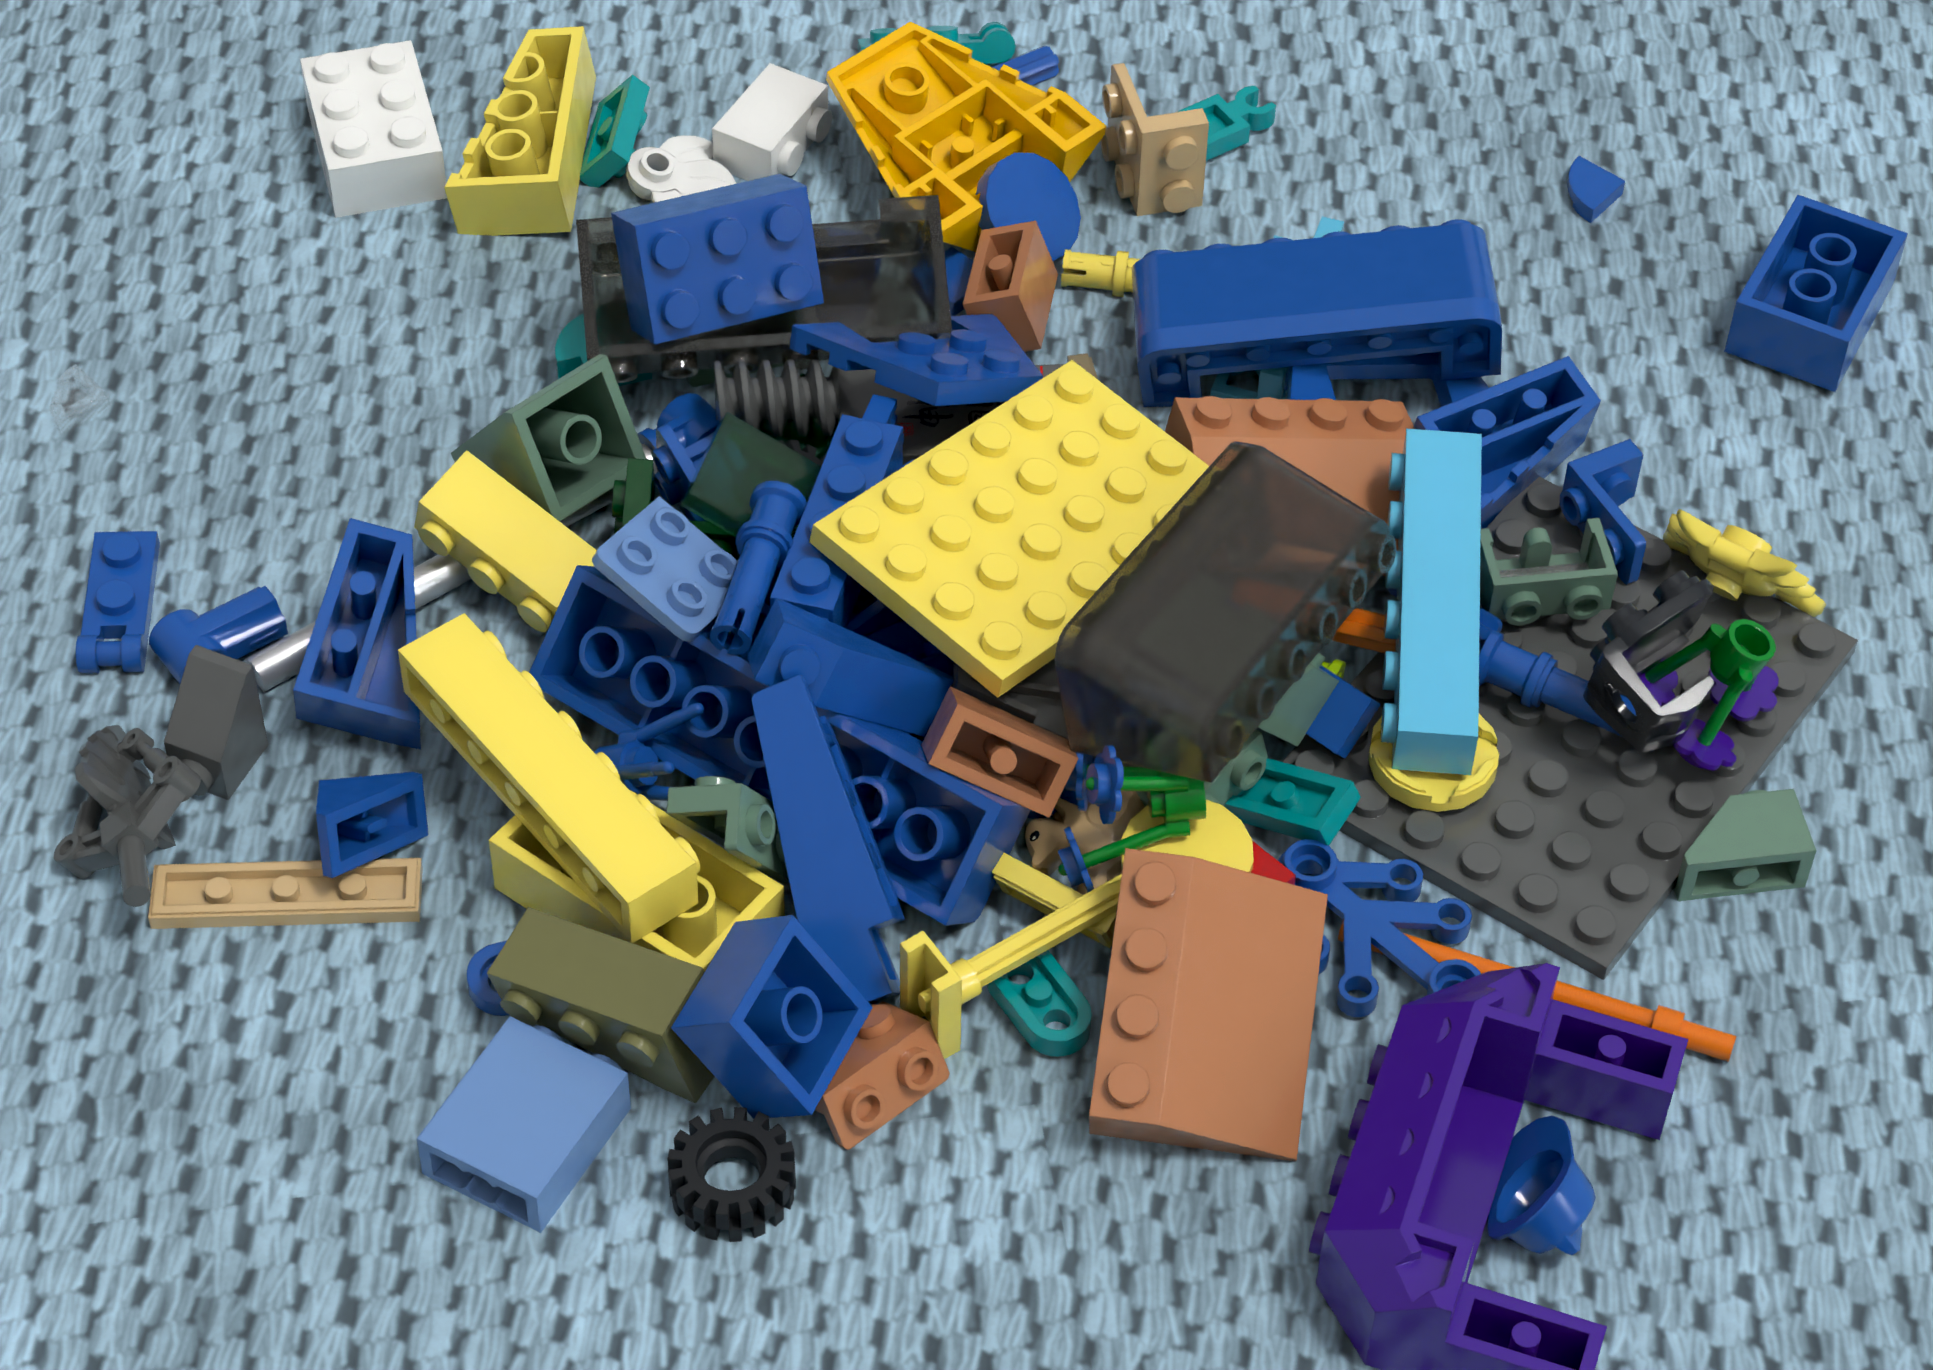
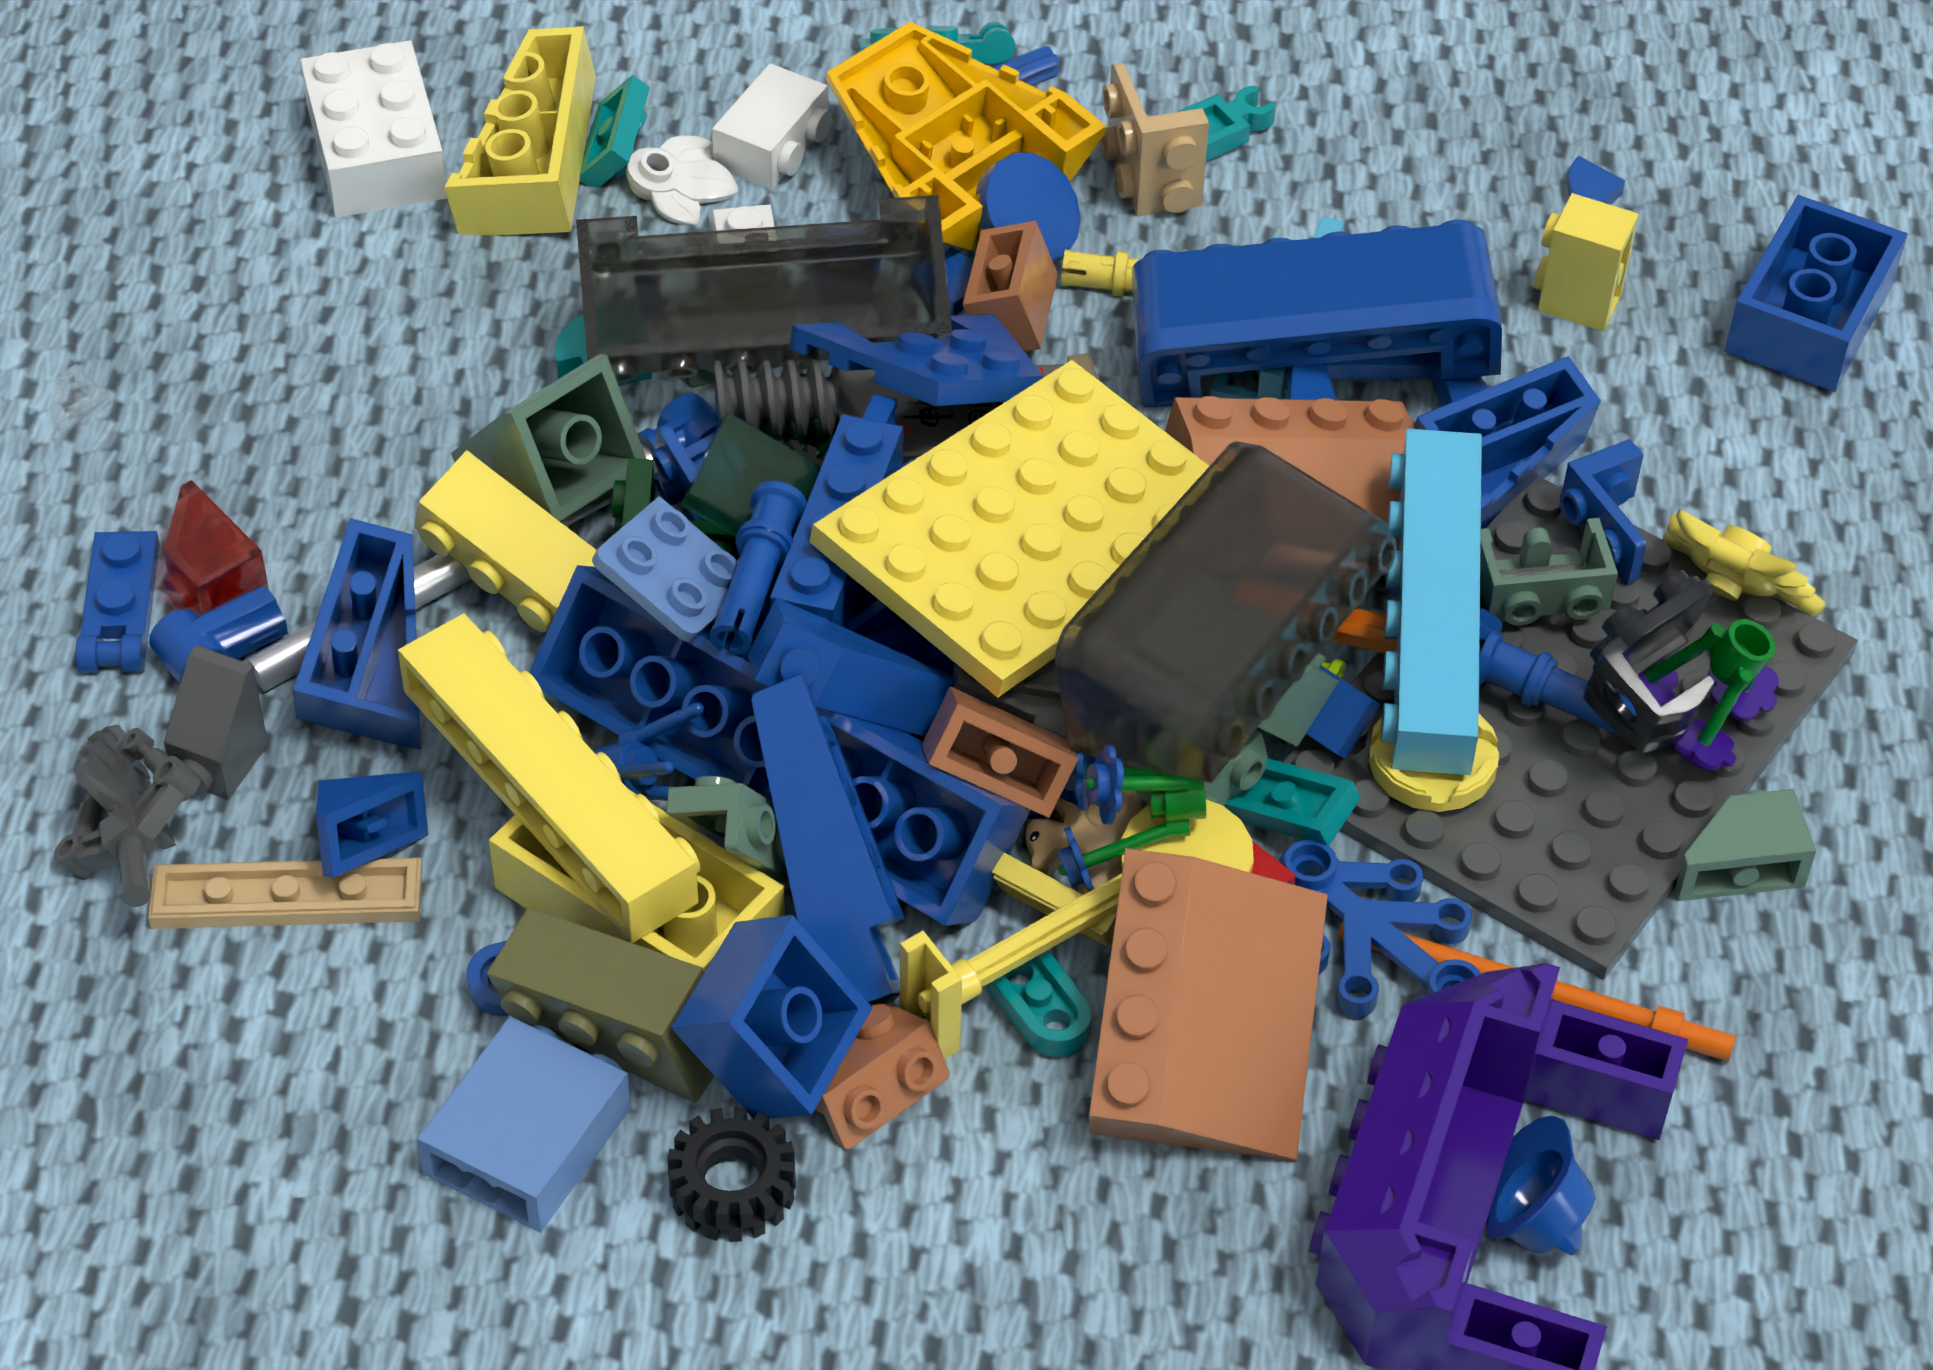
(208, 555): none -> clear red slope
(717, 258): blue brick -> none
(1585, 261): none -> light yellow brick

